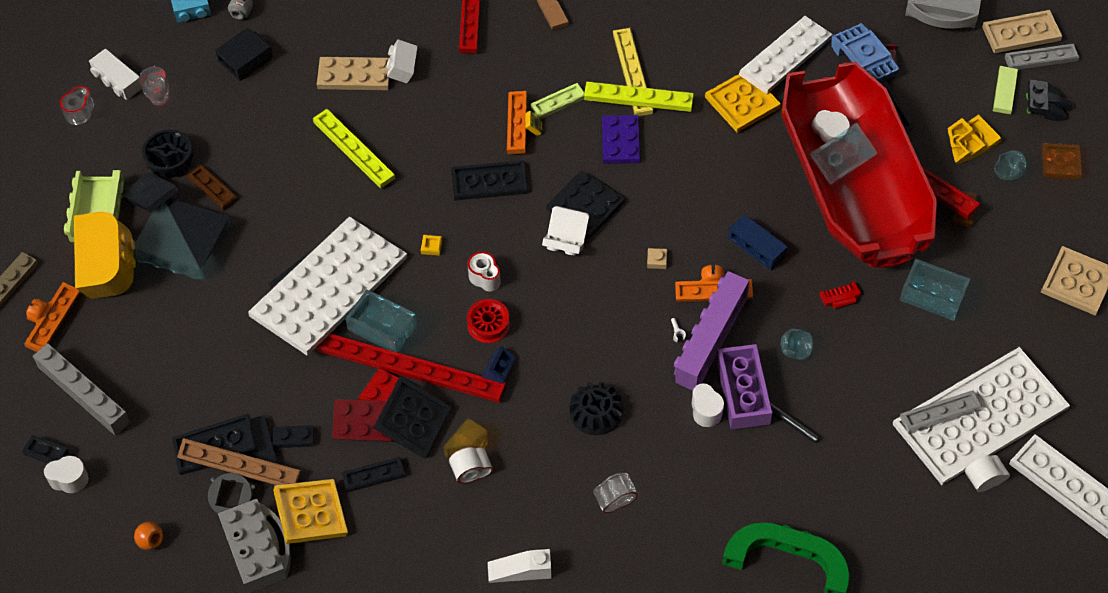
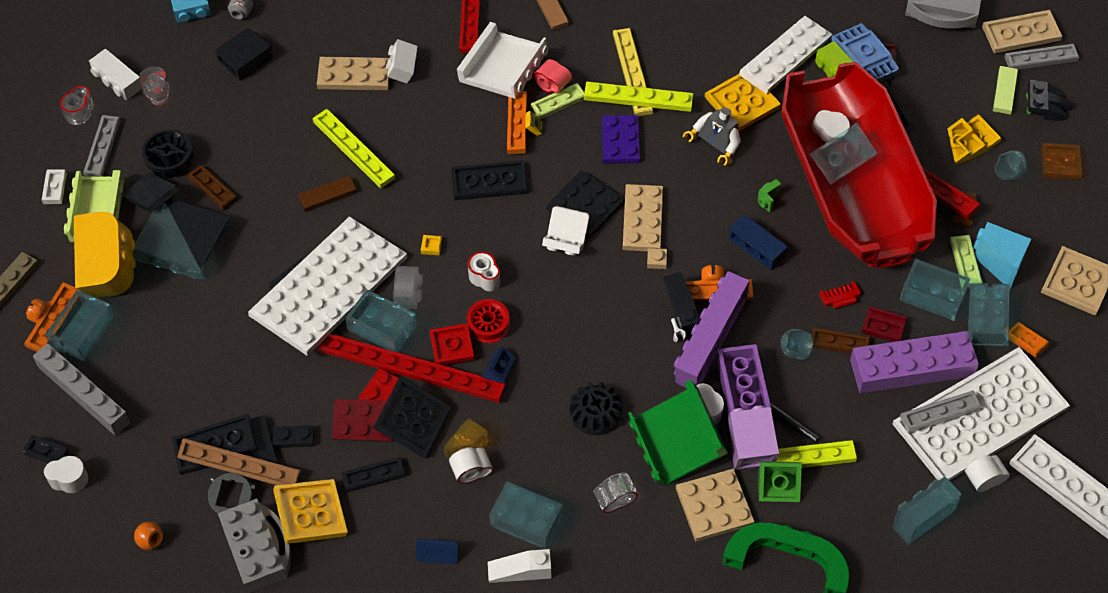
(54, 187): none -> white plate
(79, 325): none -> clear light blue piece
(102, 146): none -> light grey tile
(327, 193): none -> reddish brown tile
(406, 287): none -> clear brick
(437, 551): none -> dark blue slope
(451, 344): none -> red plate
(501, 62): none -> white panel
(525, 515): none -> clear light blue brick
(552, 77): none -> coral piece
(642, 217): none -> tan plate
(678, 436): none -> green panel
(681, 301): none -> black slope
(714, 505): none -> tan plate
(719, 131): none -> torso
(752, 437): none -> lavender slope
(767, 193): none -> bright green bracket
(779, 481): none -> bright green slope
(819, 454): none -> neon yellow plate
(830, 57): none -> lime brick
(837, 341): none -> reddish brown tile
(884, 324): none -> dark red plate
(913, 362): none -> medium lavender brick
(926, 510): none -> clear light blue piece
(965, 258): none -> yellowish green tile
(989, 314): none -> clear light blue piece
(1001, 251): none -> medium azure slope
(1027, 339): none -> orange plate

